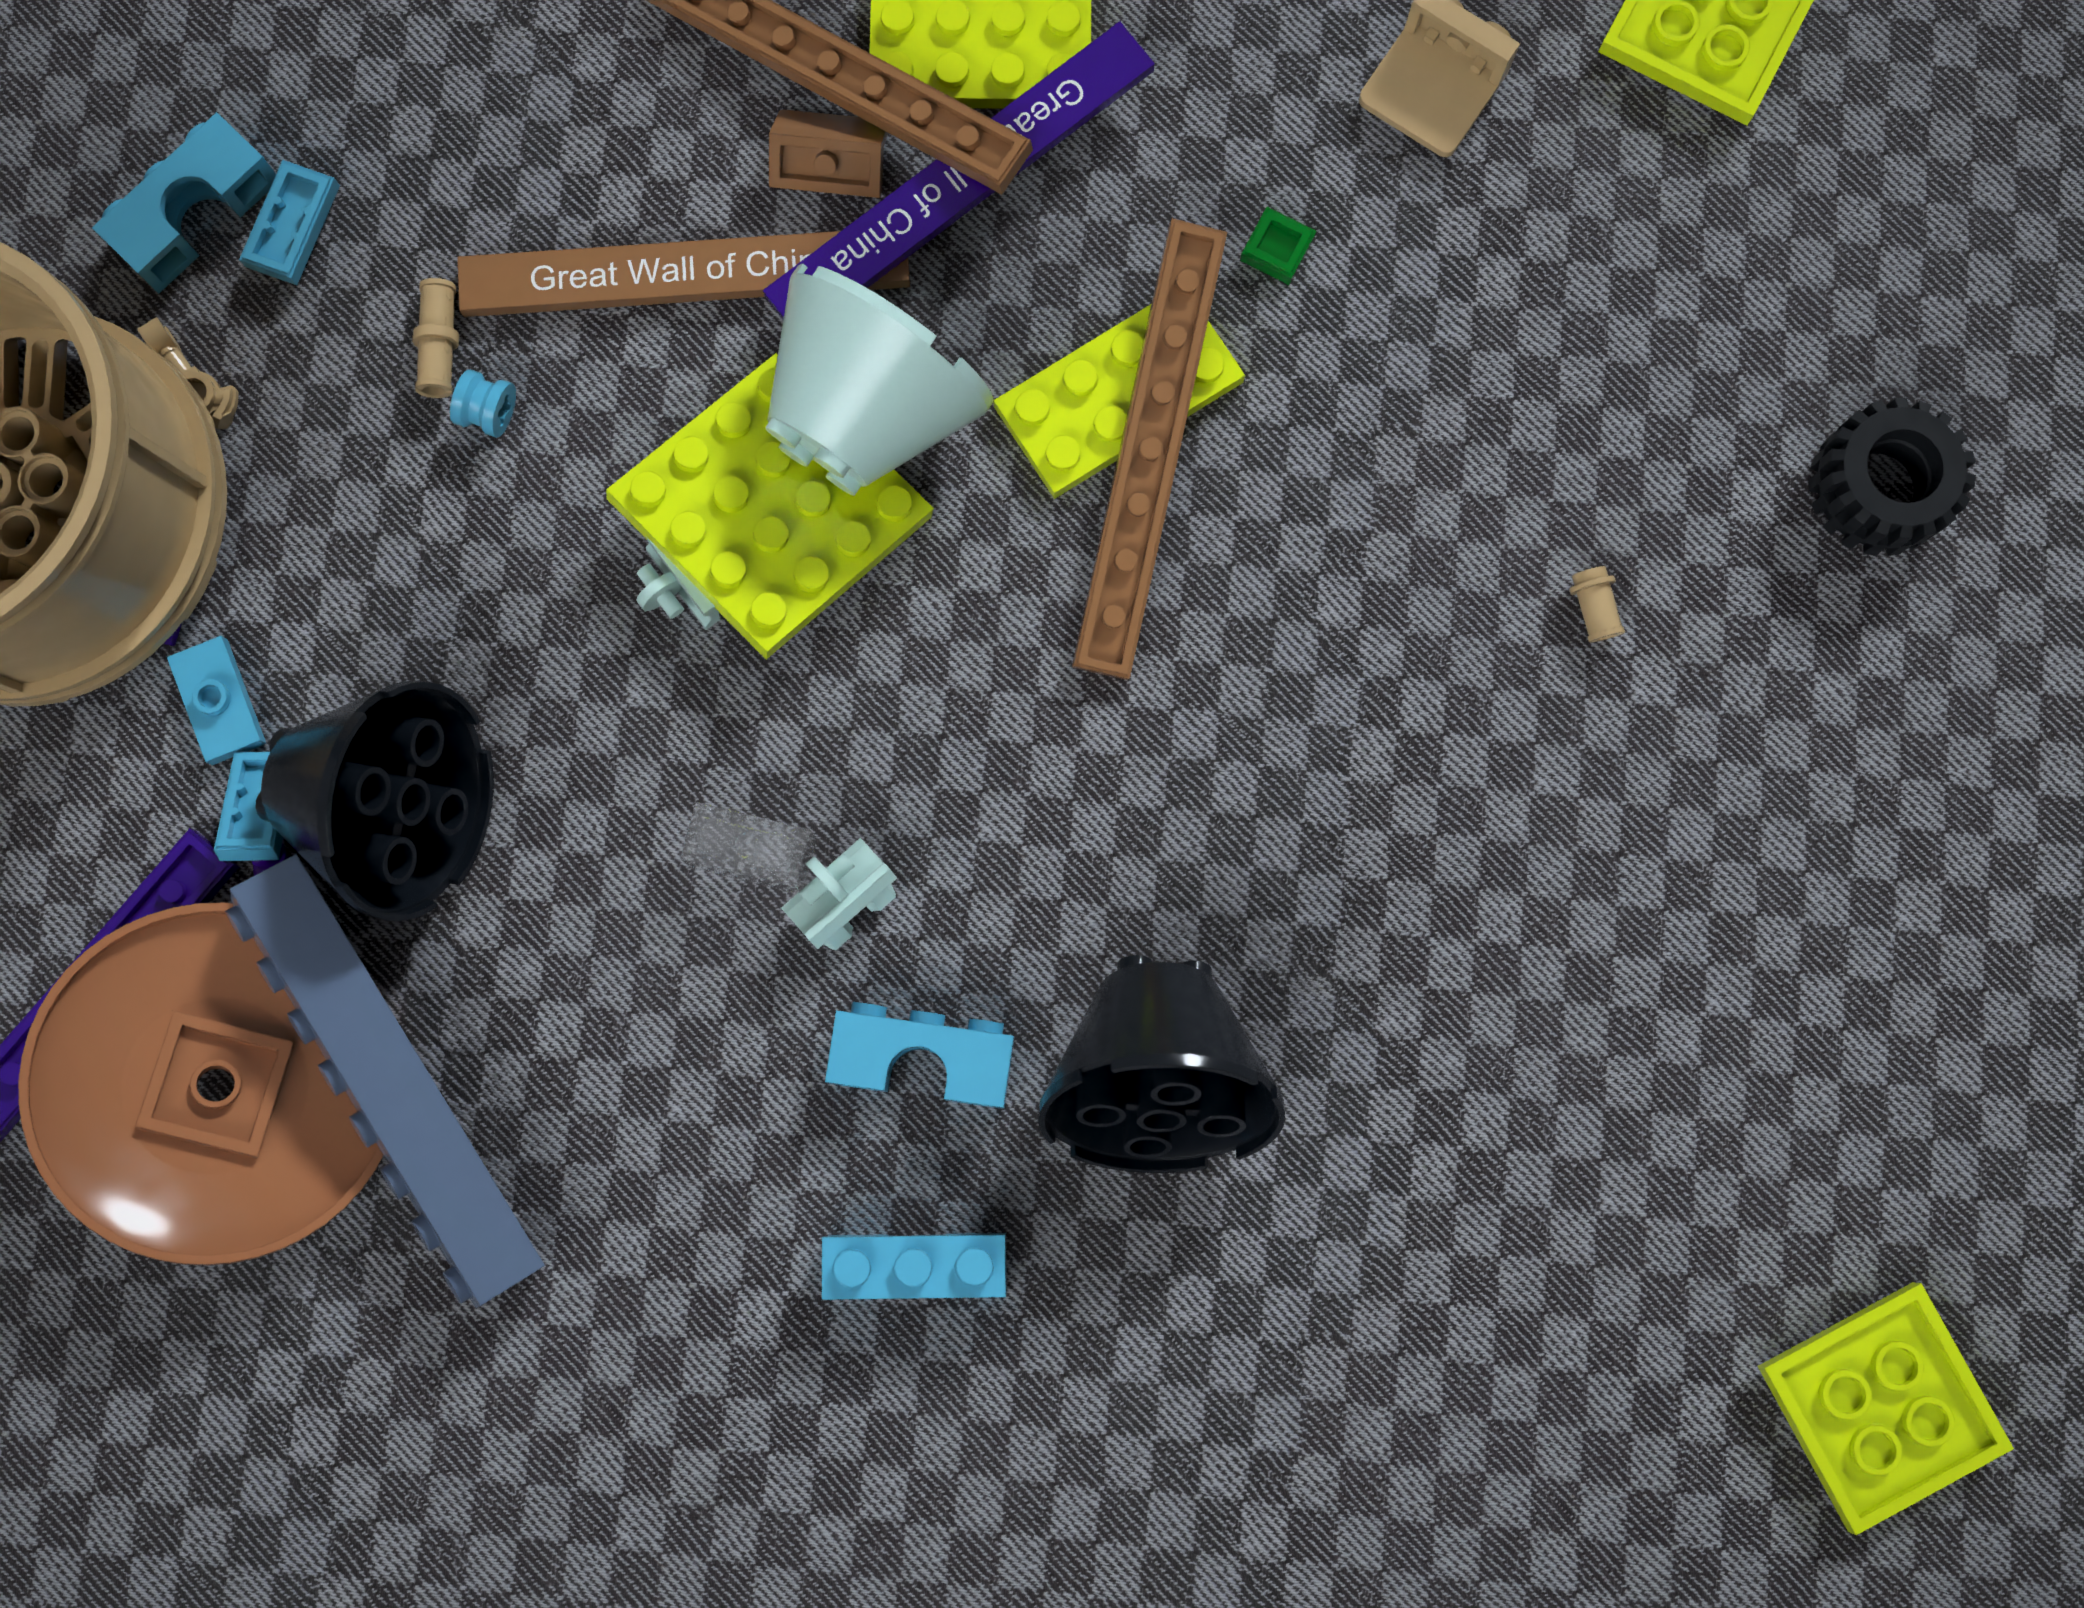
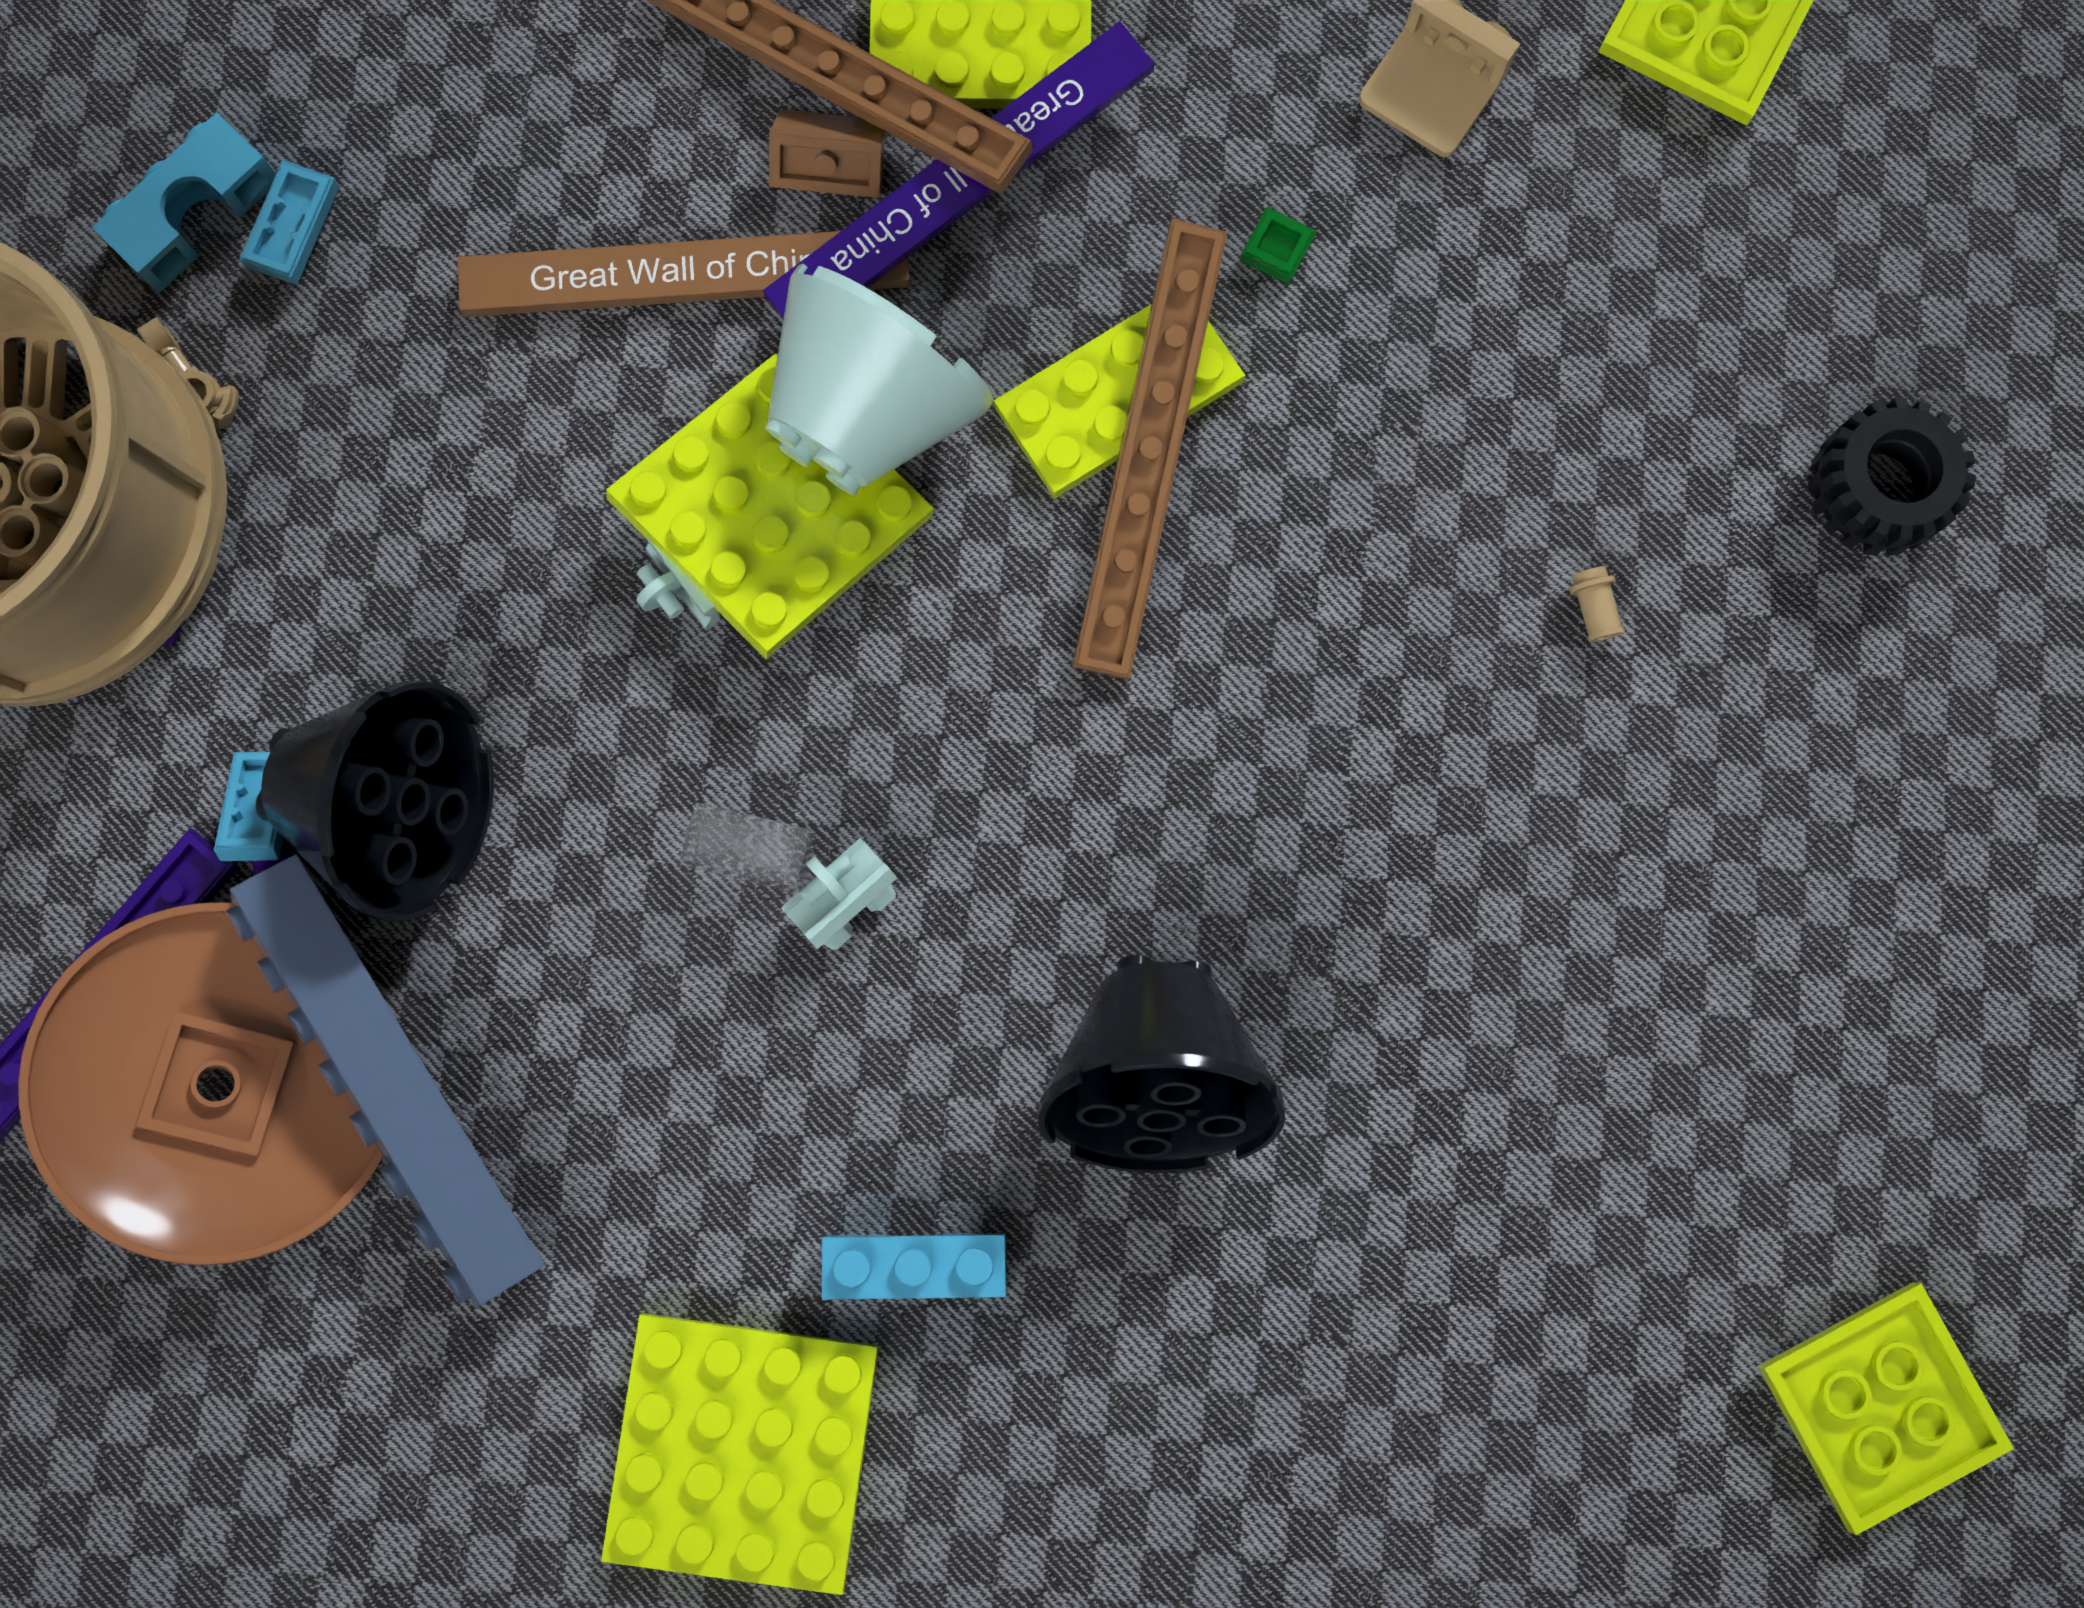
(216, 700): medium azure plate -> none
(435, 338): tan pin -> none
(482, 403): medium azure wheel -> none
(740, 1454): none -> neon yellow plate
(870, 1044): medium azure arch -> none

